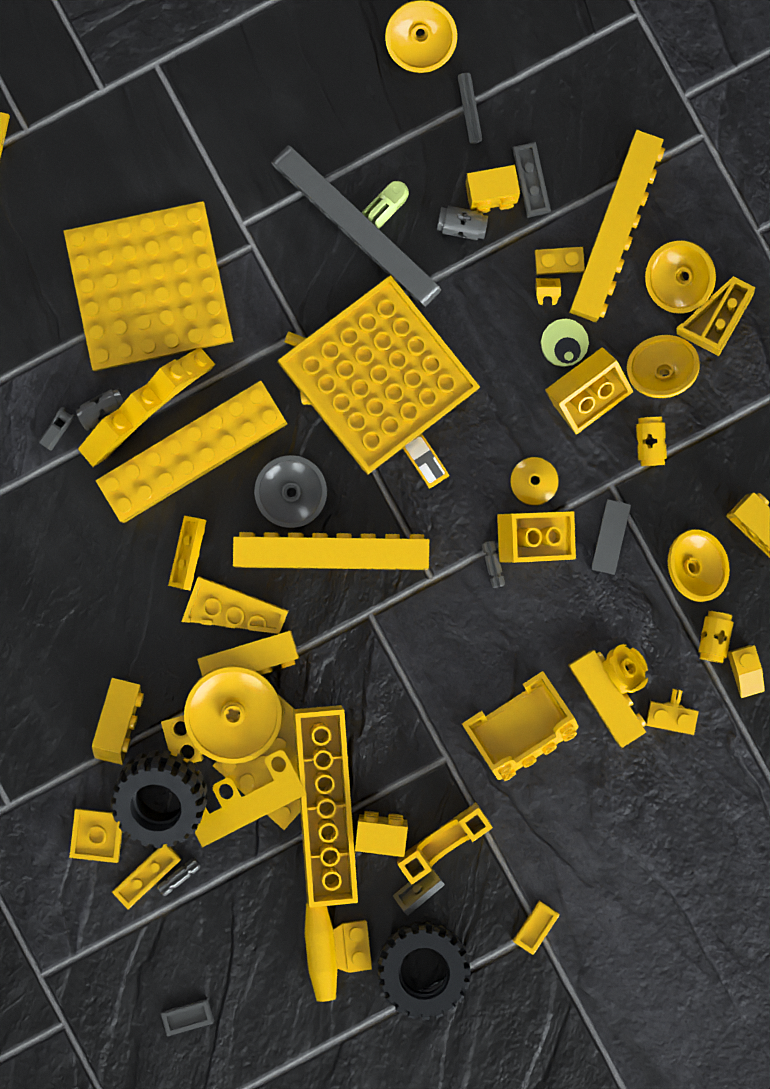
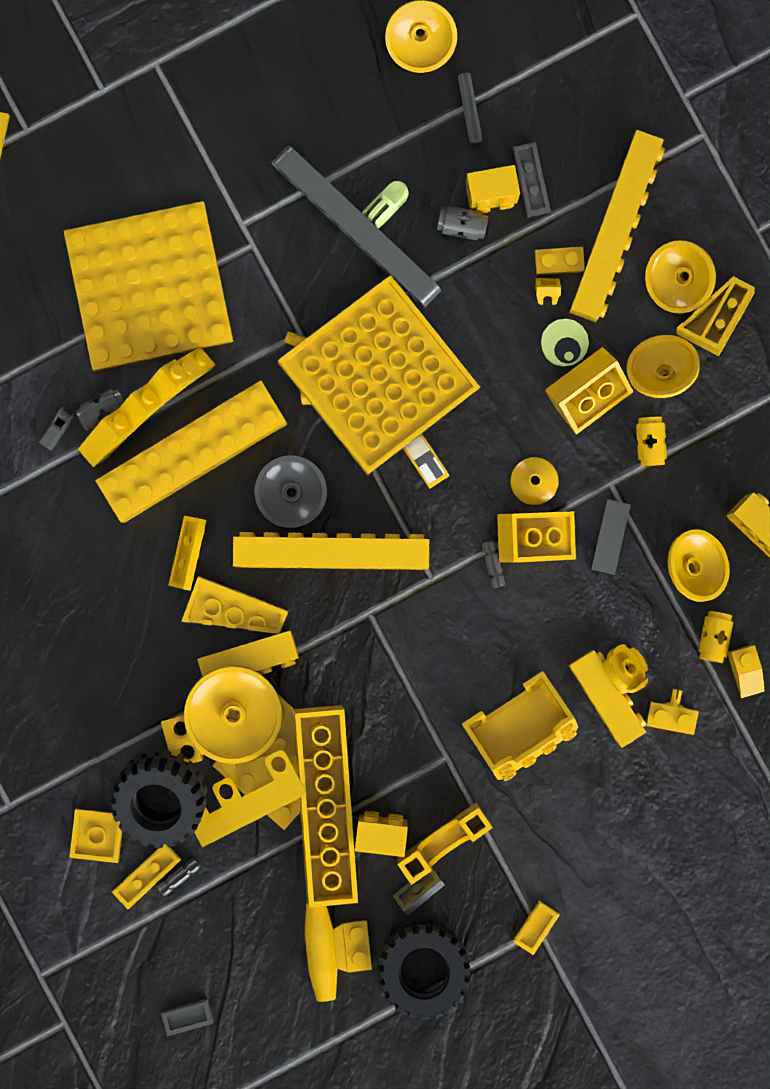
(117, 721): yellow wedge -> none

